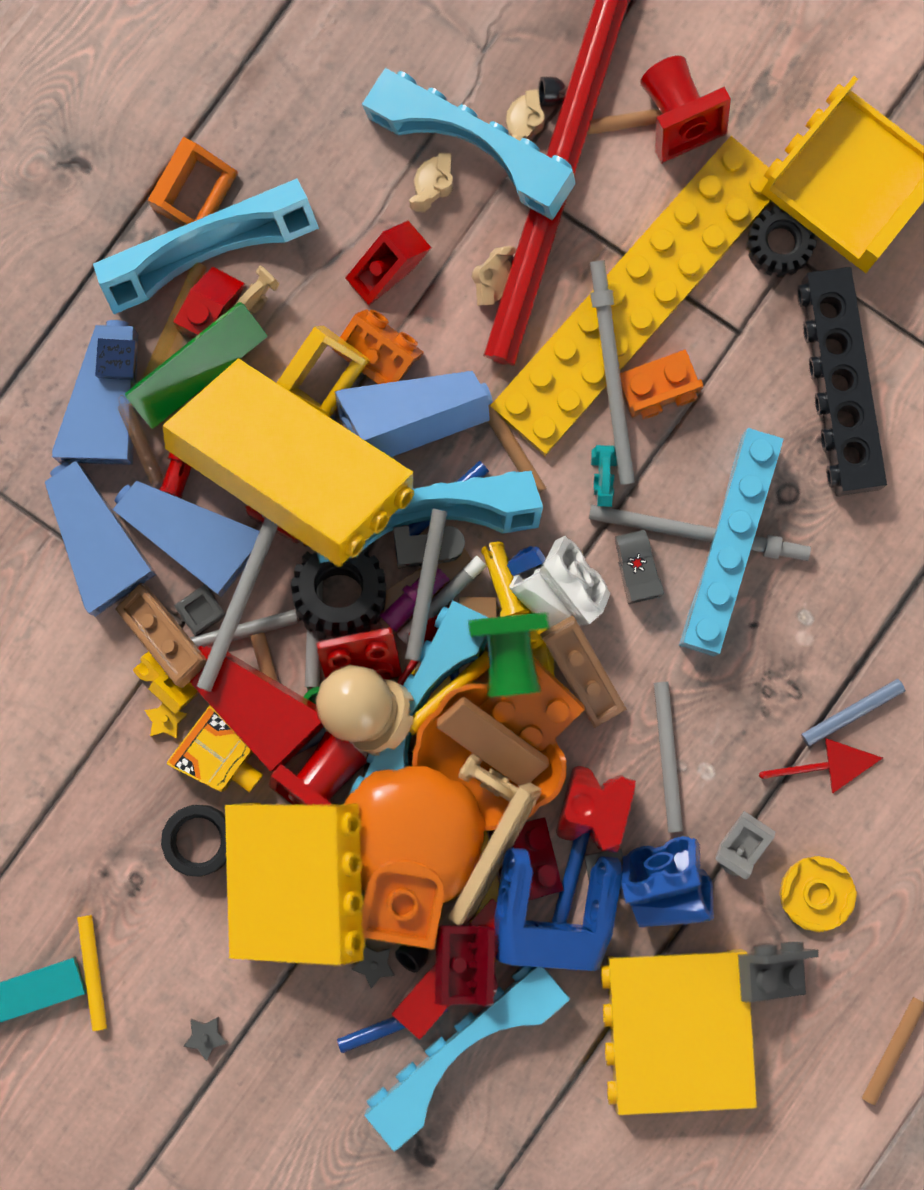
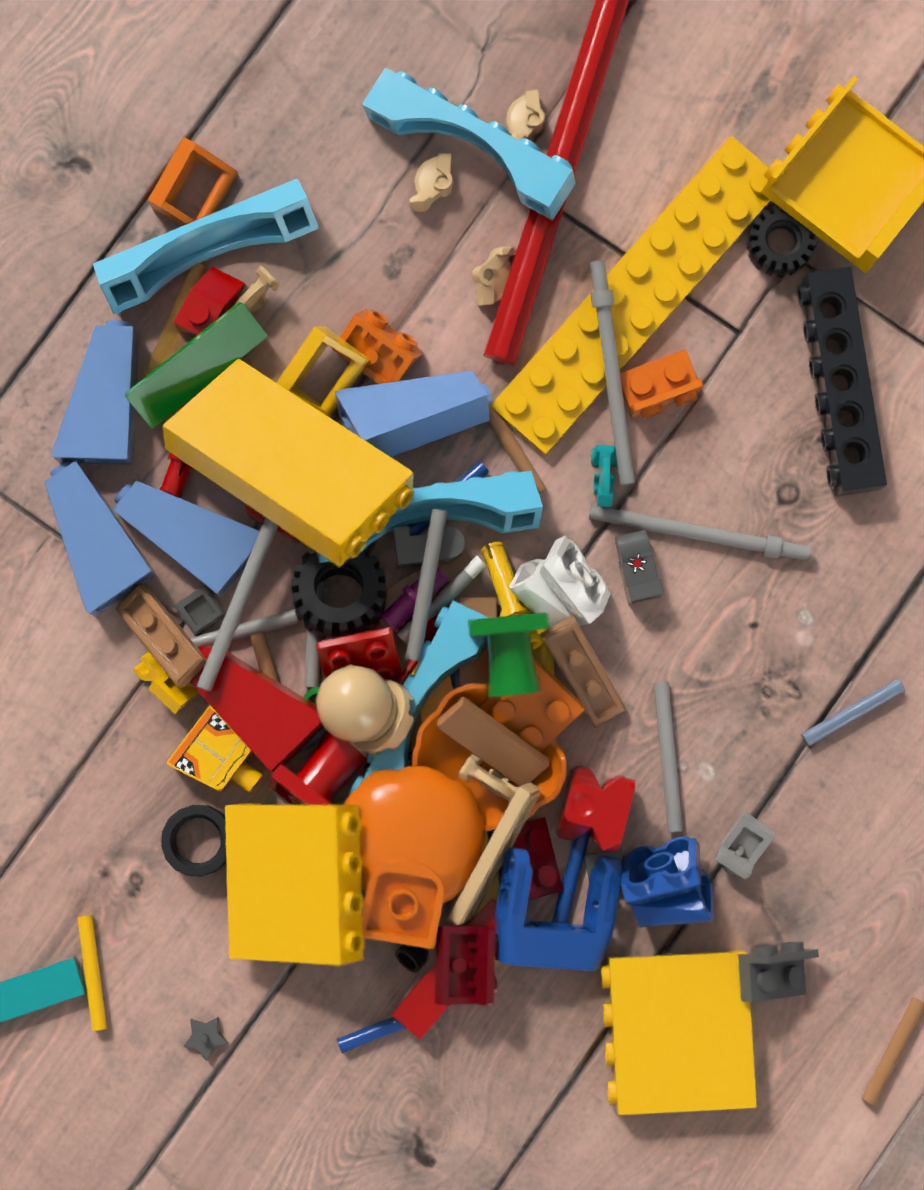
(116, 359): dark blue tile -> none
(155, 462): medium nougat piece -> none
(165, 720): yellow piece -> none
(374, 965): dark grey piece -> none
(388, 261): red slope -> none
(403, 1108): medium azure arch -> none
(466, 677): yellow bar -> none
(525, 560): blue tile -> none
(549, 91): black hinge -> none
(623, 121): medium nougat bar -> none
(686, 117): red plant -> none
(732, 542): medium azure arch -> none
(817, 894): yellow tile -> none
(843, 764): red piece -> none

